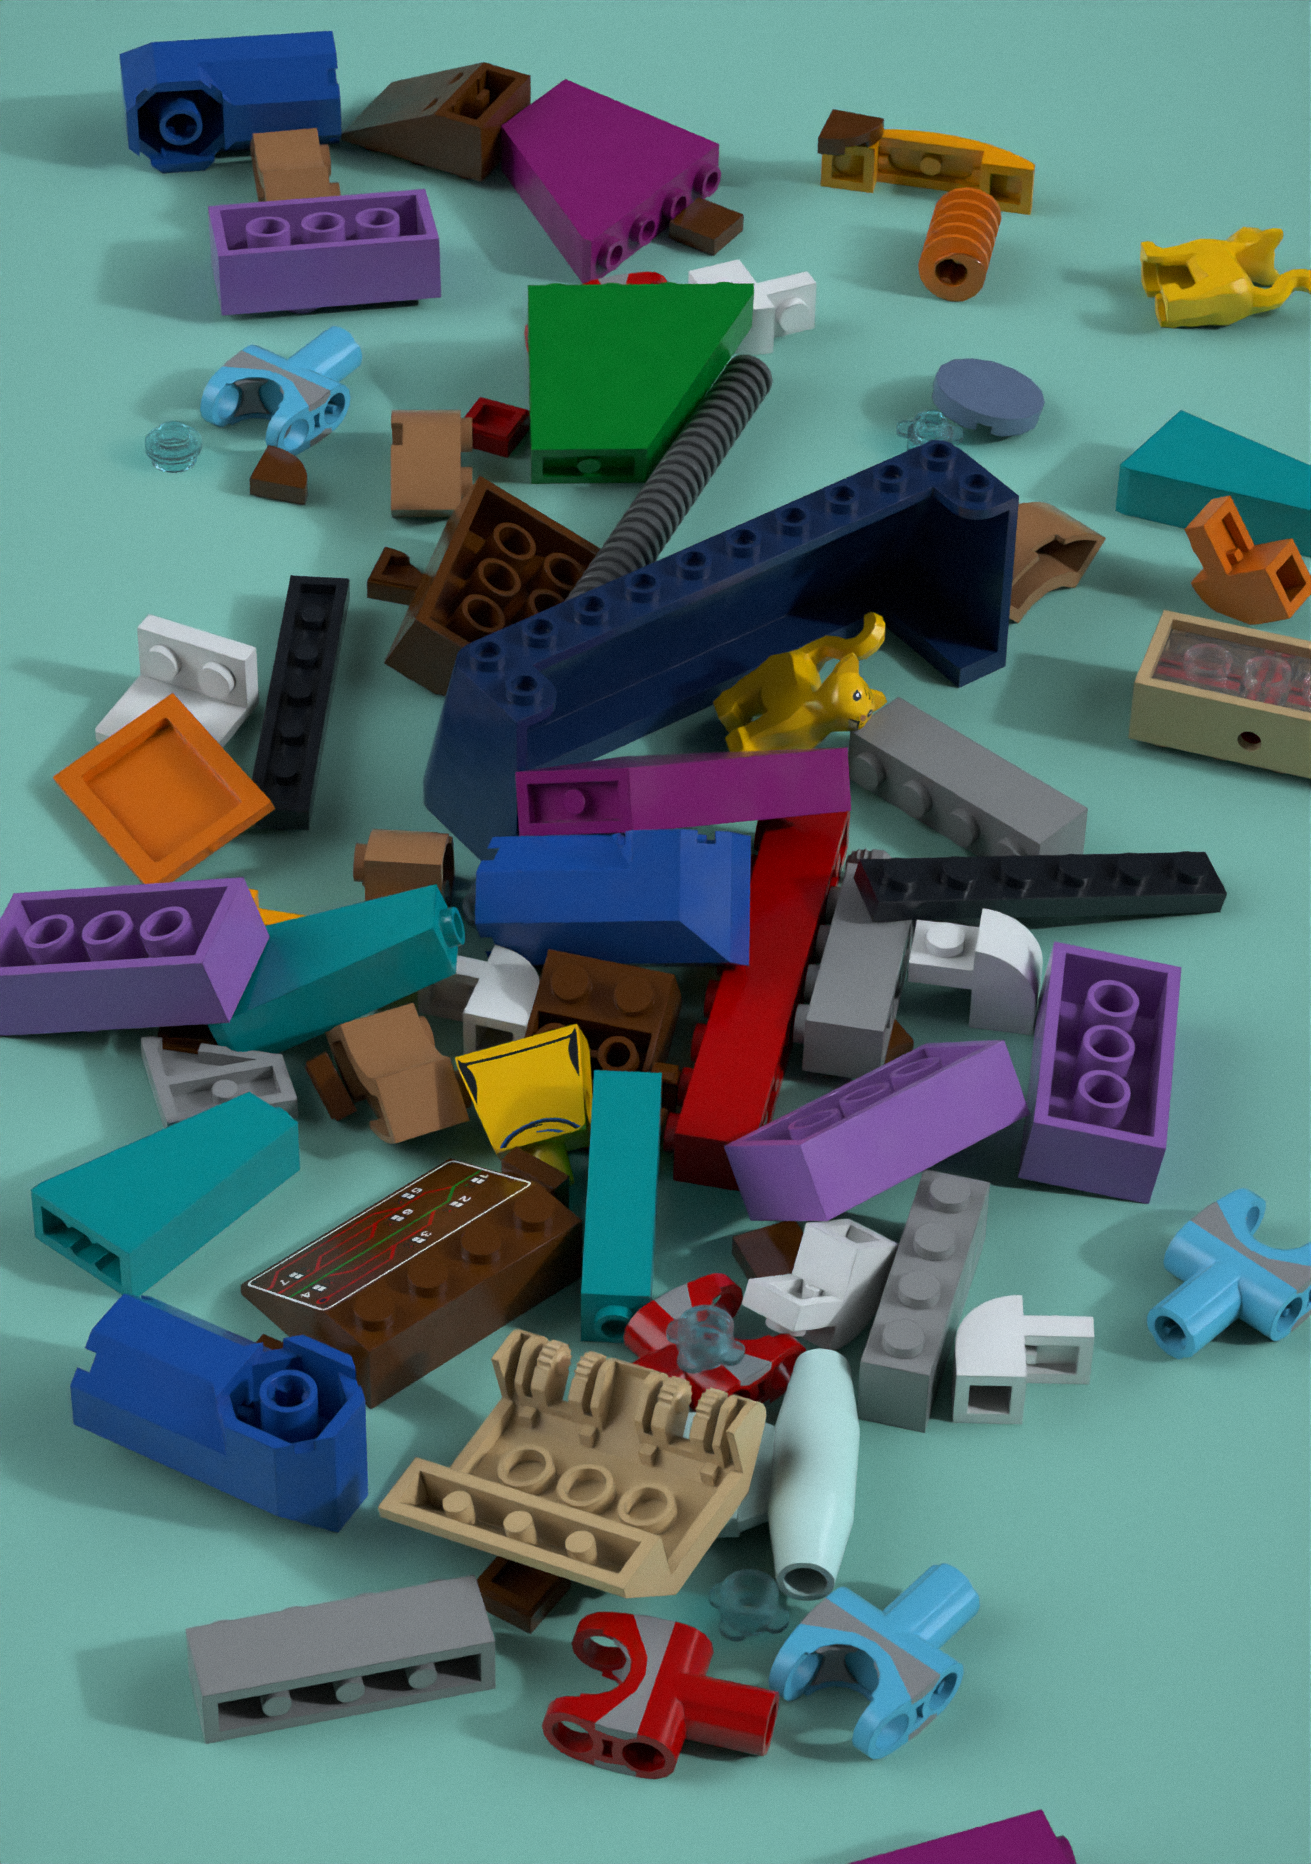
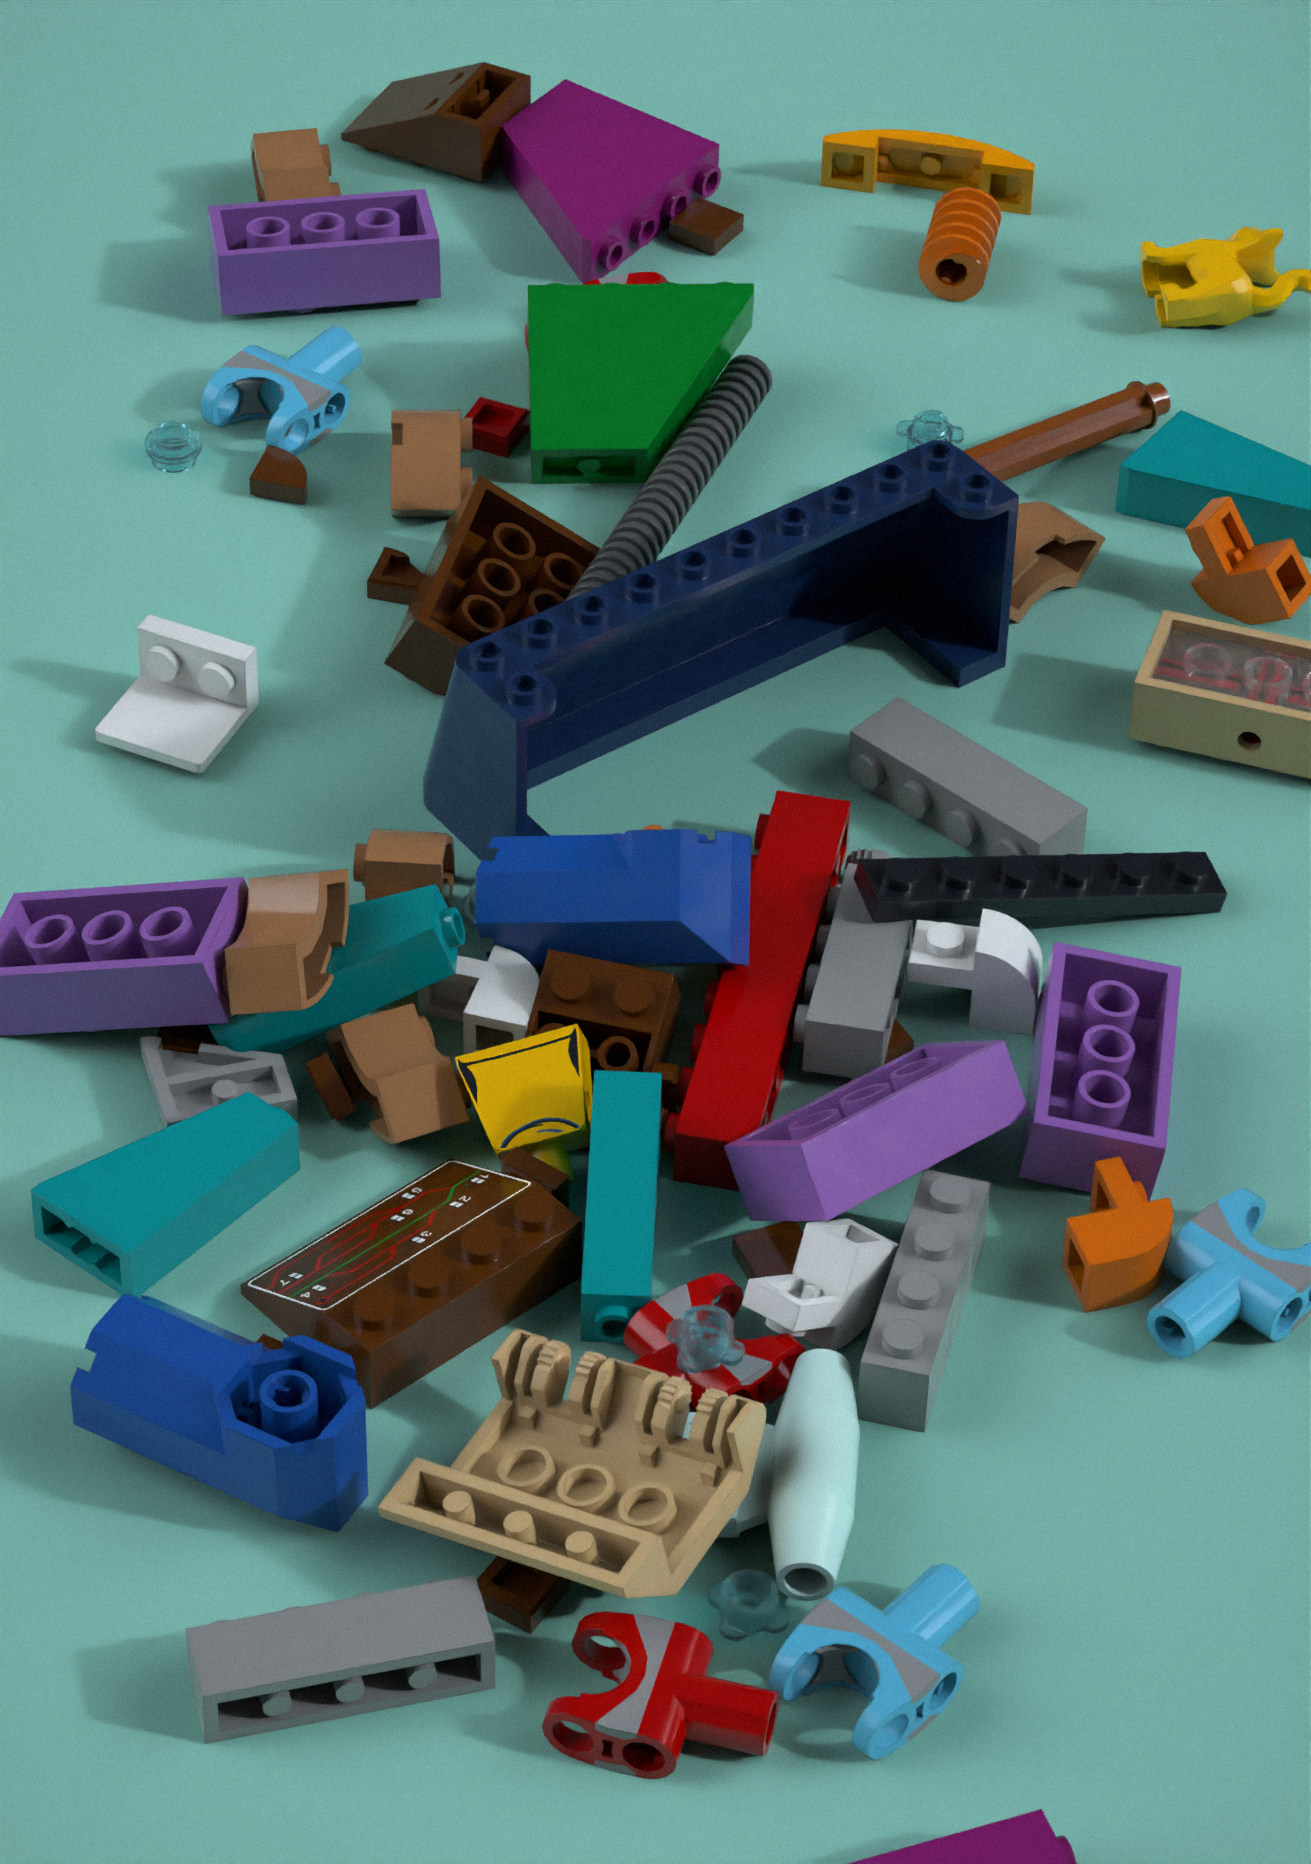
(163, 793): orange piece -> none
(217, 92): blue brick -> none
(287, 941): none -> medium nougat brick
(300, 699): black plate -> none
(681, 790): magenta slope -> none
(779, 304): white brick -> none
(792, 700): yellow animal -> none
(848, 130): reddish brown tile -> none
(989, 395): sand blue tile -> none
(1005, 1349): white brick -> none
(1073, 430): none -> dark orange piece
(1121, 1245): none -> orange brick

